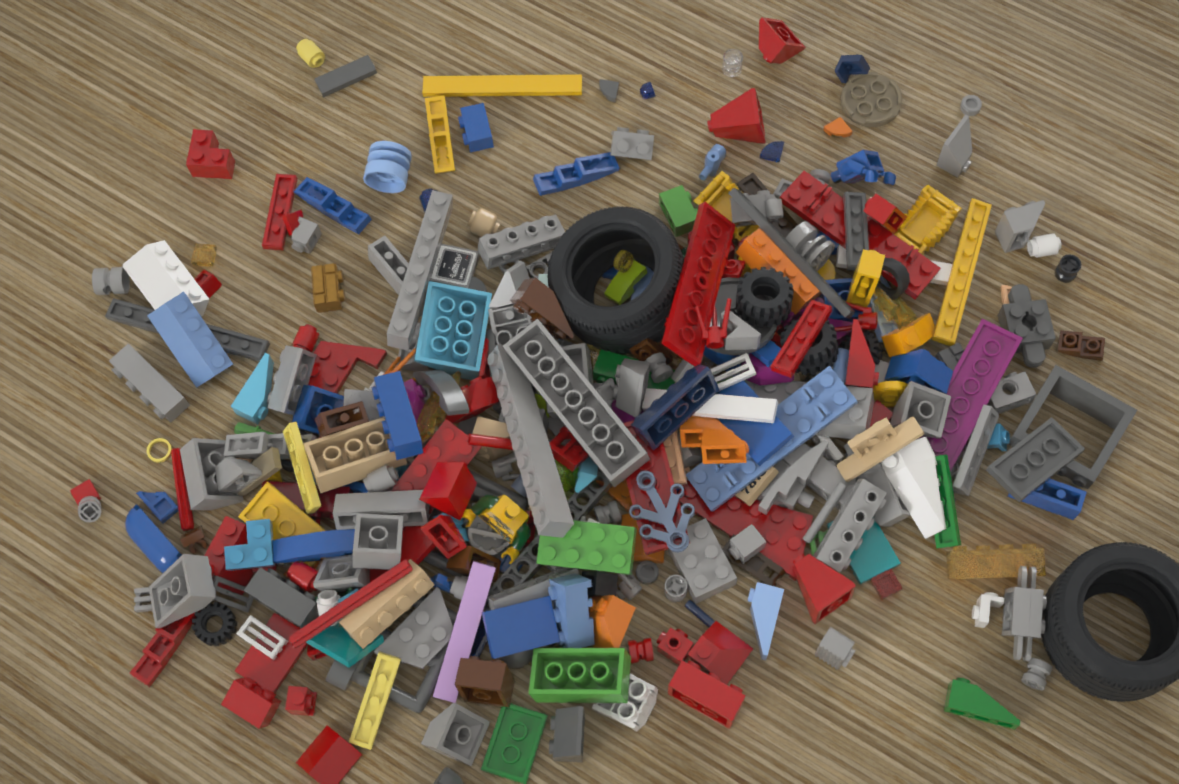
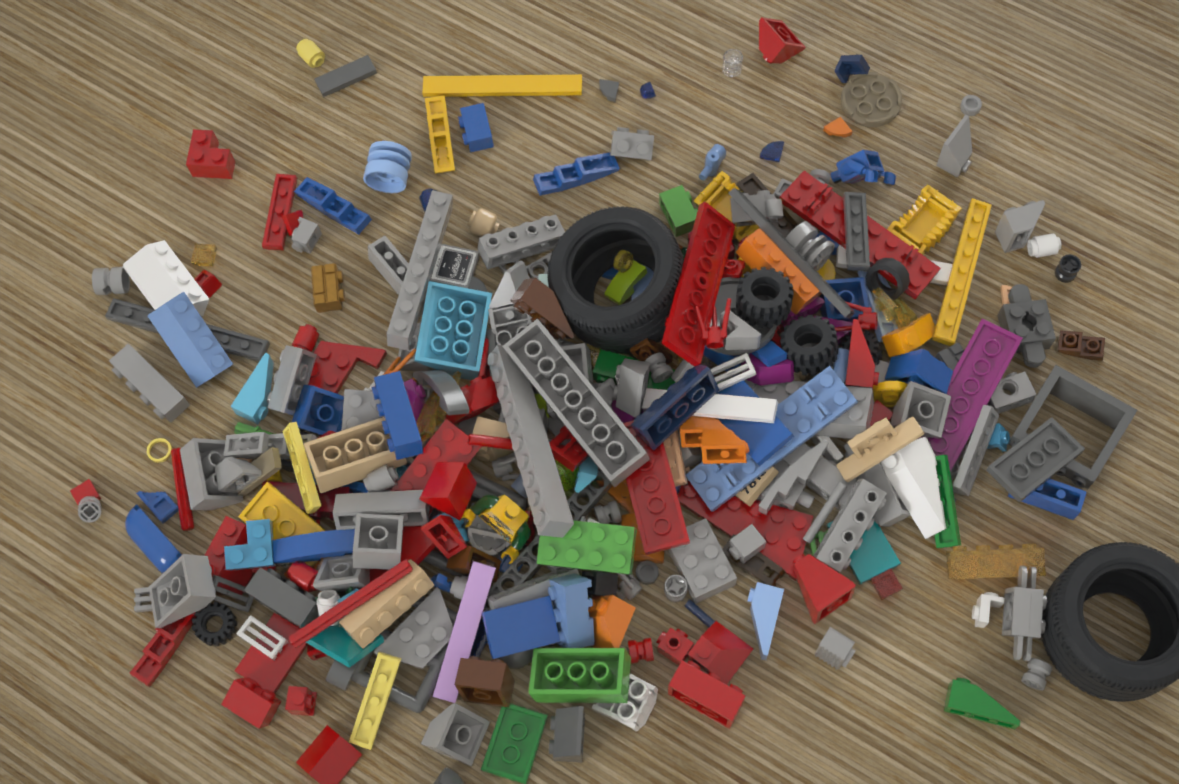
(192, 537): reddish brown tile -> none
(341, 418): reddish brown slope -> none
(664, 515): sand blue plant -> none
(739, 119): red slope -> none
(801, 338): red tile -> none
(865, 278): yellow brick -> none
(884, 213): red brick -> none

